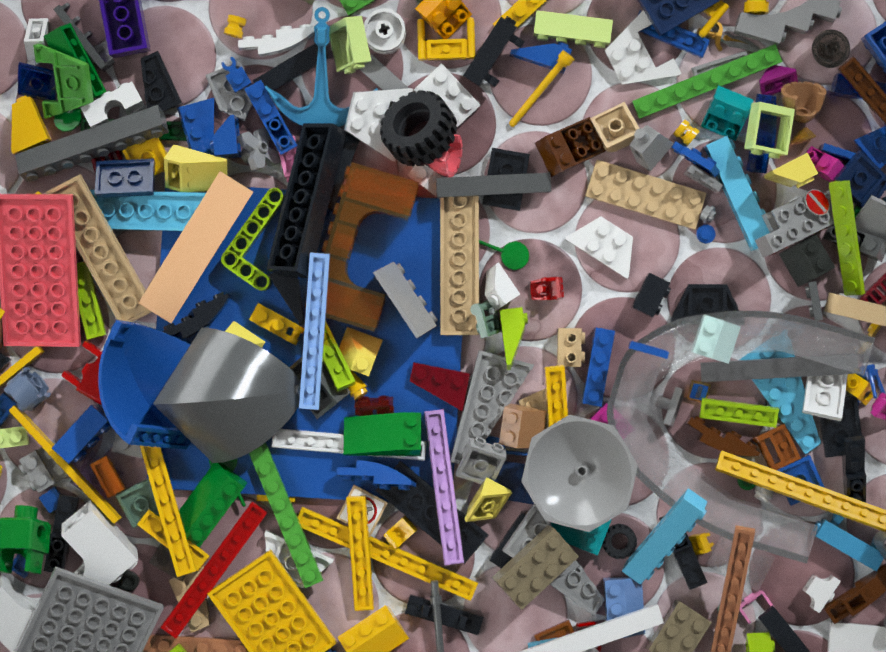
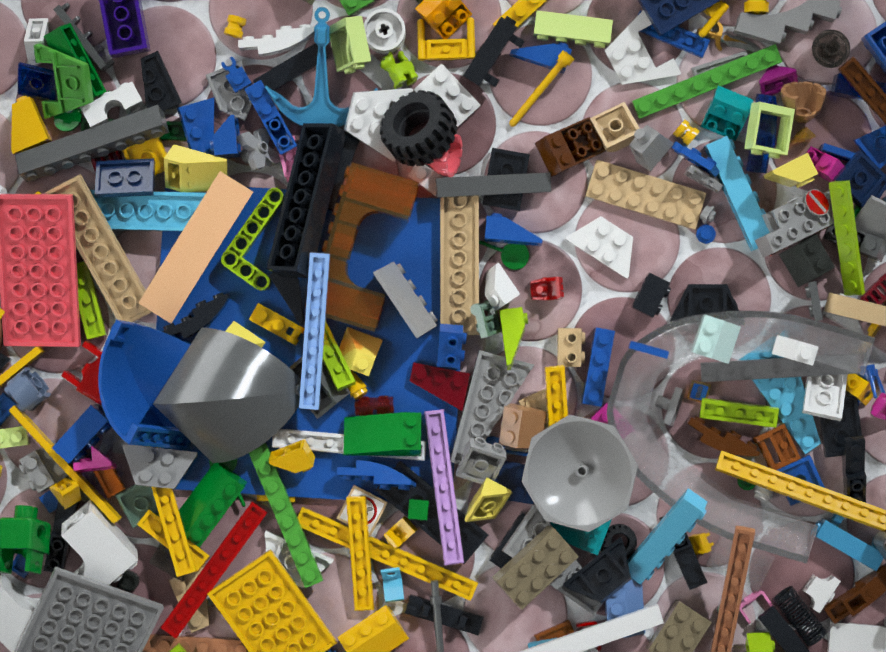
(66, 492): none -> yellow slope
(99, 462): none -> dark pink slope
(158, 466): none -> light grey wing
(293, 457): none -> yellow slope
(392, 585): none -> medium azure bracket
(401, 71): none -> lime animal
(418, 509): none -> green tile
(450, 346): none -> blue brick
(503, 230): none -> blue slope
(603, 574): none -> black wing
(795, 350): none -> white slope
(817, 633): none -> black piece

